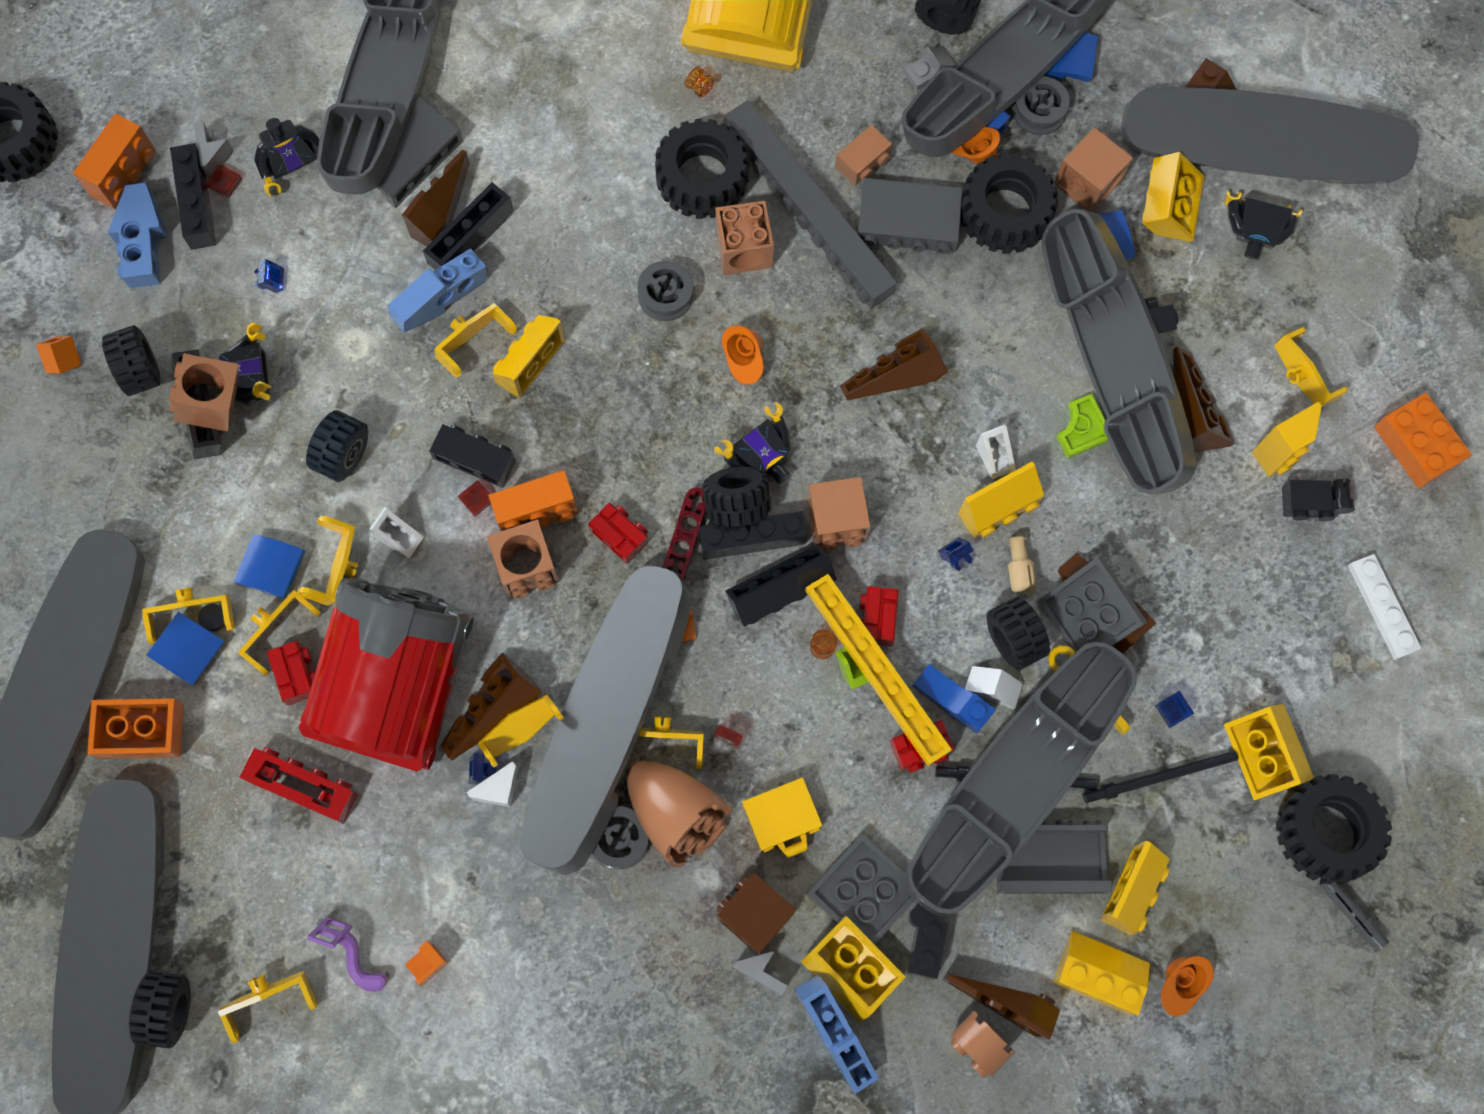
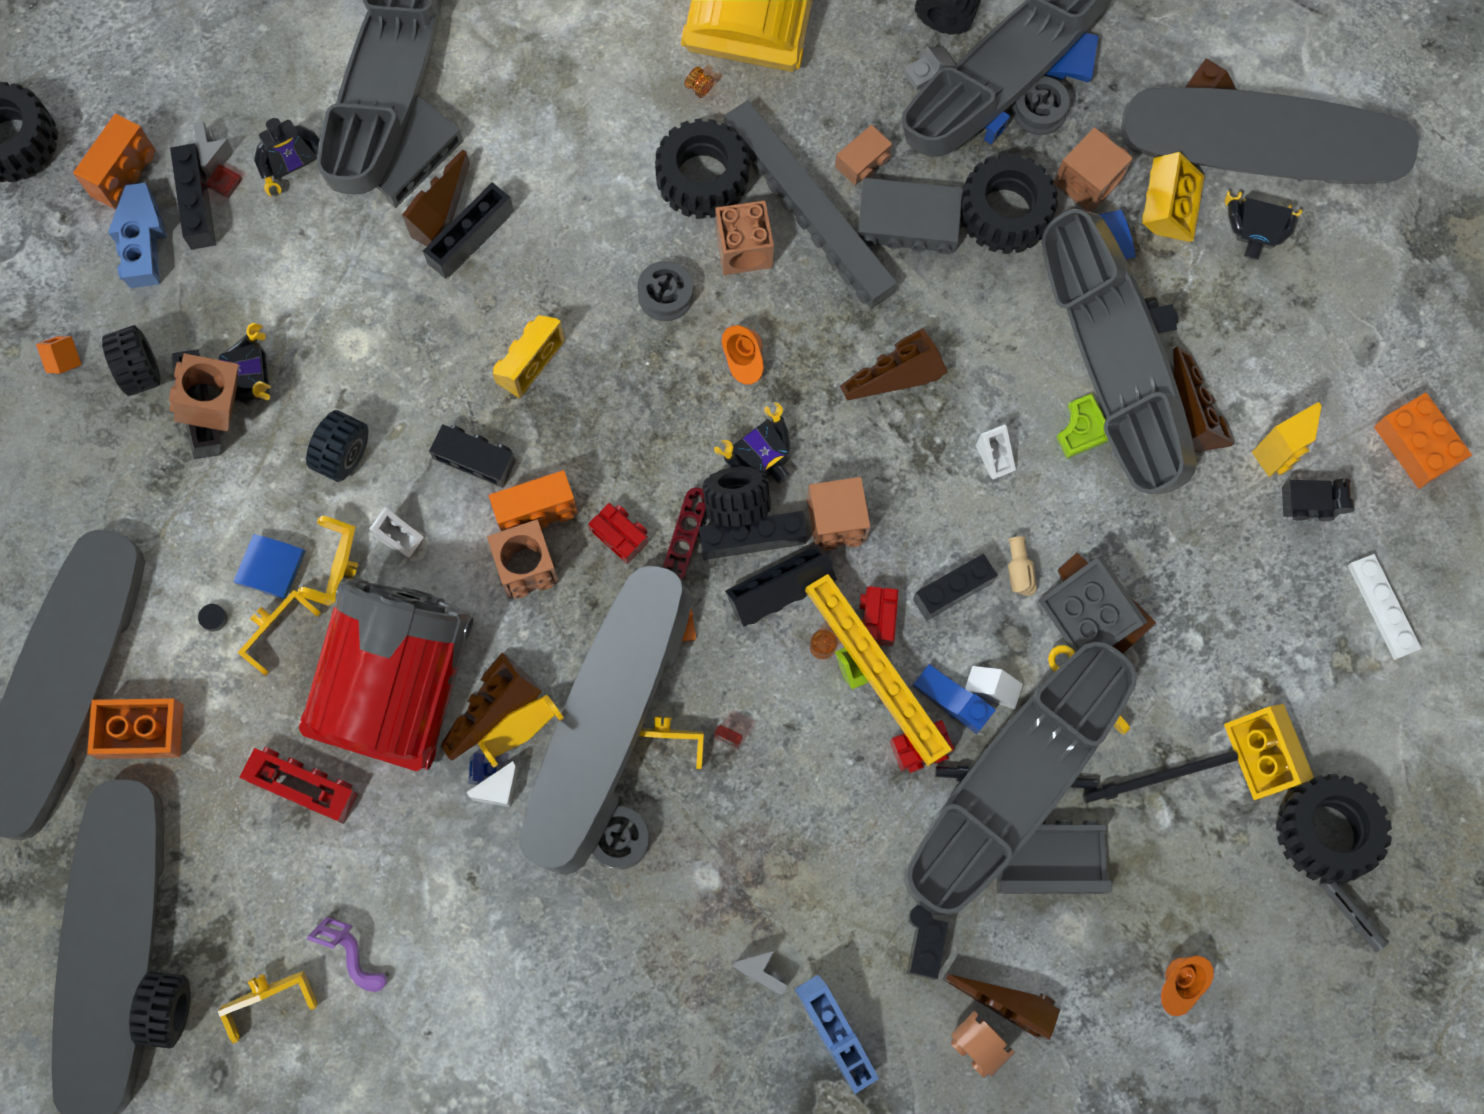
(185, 648): blue slope -> none
(186, 600): yellow piece -> none
(269, 276): clear blue tile -> none
(292, 671): red brick -> none
(426, 963): orange panel -> none
(436, 290): medium blue brick -> none
(466, 330): yellow piece -> none
(475, 498): clear red tile -> none
(675, 810): nougat cylinder -> none
(754, 912): reddish brown brick -> none
(782, 816): yellow piece -> none
(853, 969): yellow slope -> none
(864, 888): dark grey plate -> none
(955, 551): clear blue tile -> none
(955, 587): none -> black brick
(980, 146): orange piece -> none
(1002, 501): yellow slope -> none
(1018, 633): black tyre -> none
(1103, 974): yellow slope -> none
(1136, 888): yellow slope -> none
(1174, 709): clear blue tile -> none
(1303, 370): yellow piece -> none

